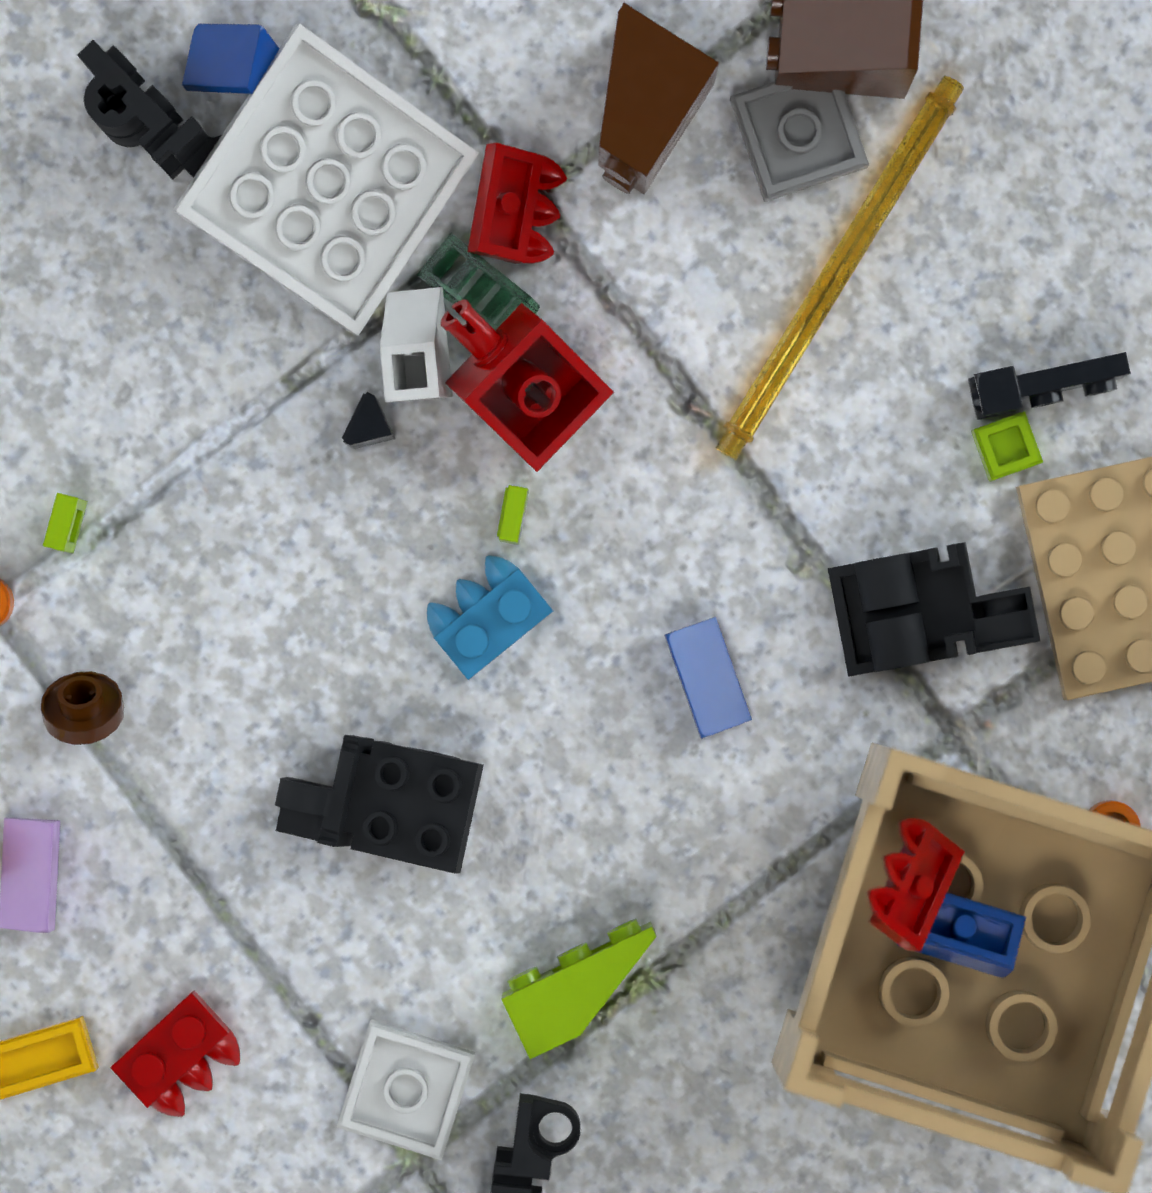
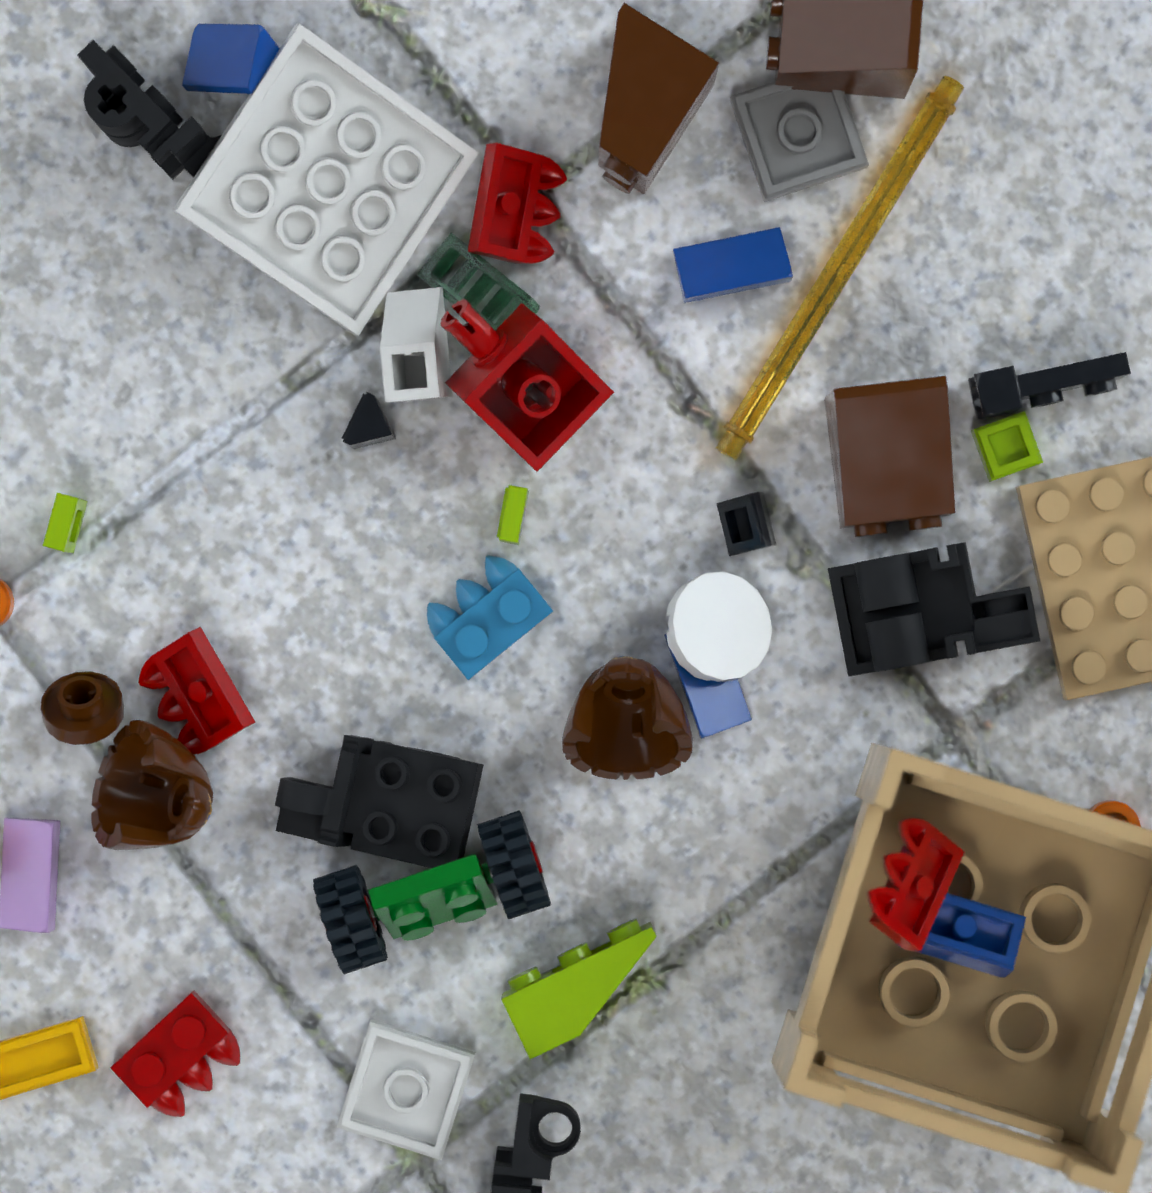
(149, 791): none -> reddish brown hair
(197, 692): none -> red plate
(431, 897): none -> plate
(627, 723): none -> reddish brown hair
(718, 627): none -> white tile
(732, 265): none -> blue slope
(746, 523): none -> black slope
(891, 454): none -> reddish brown slope

